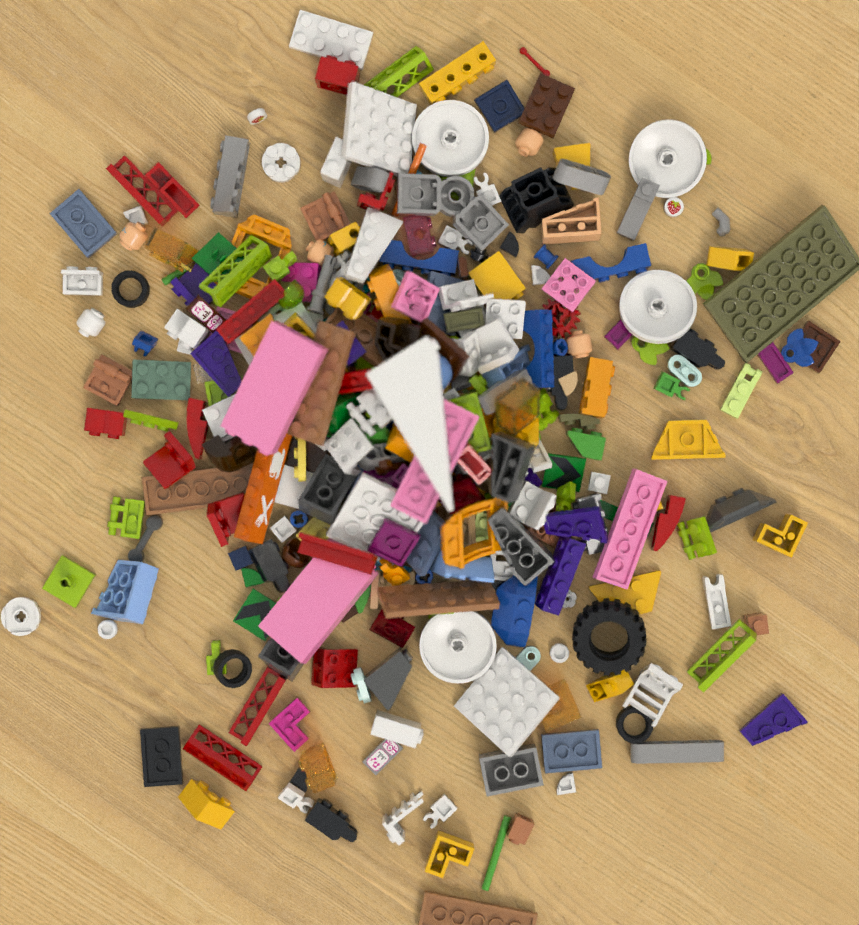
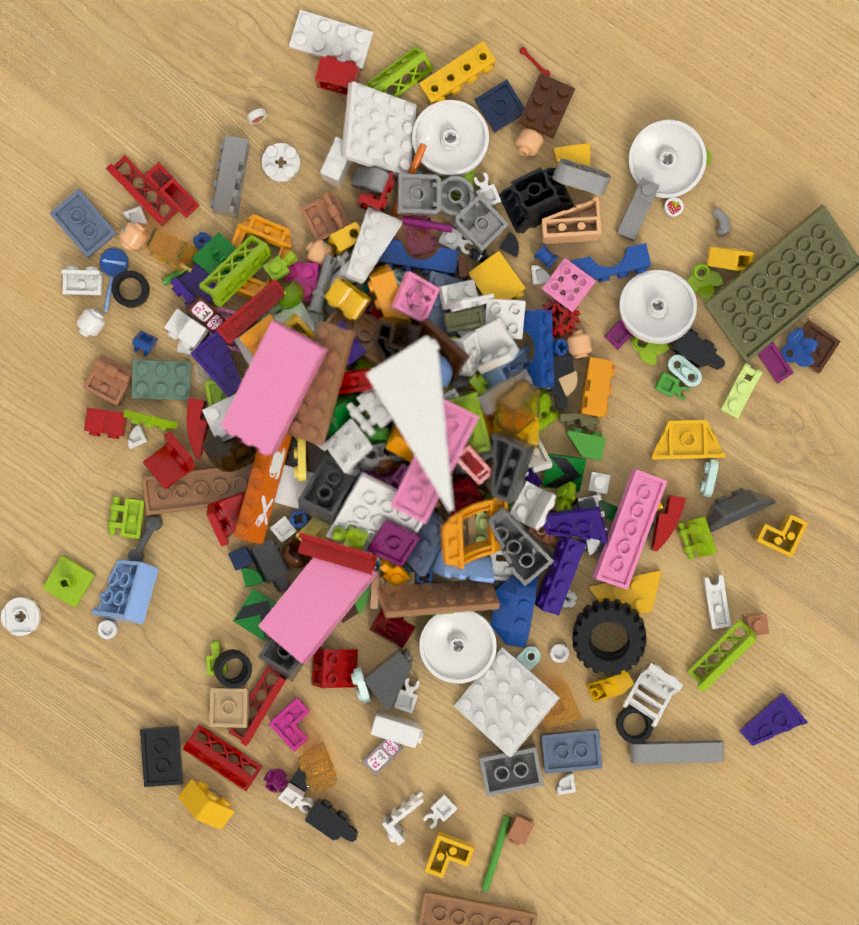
(112, 263): none -> blue piece
(137, 437): none -> white tile
(201, 236): none -> blue plate
(229, 707): none -> tan plate
(275, 780): none -> magenta gear
(352, 537): none -> lime plate
(406, 698): none -> white plate
(427, 224): none -> magenta piece
(707, 485): none -> light aqua plate

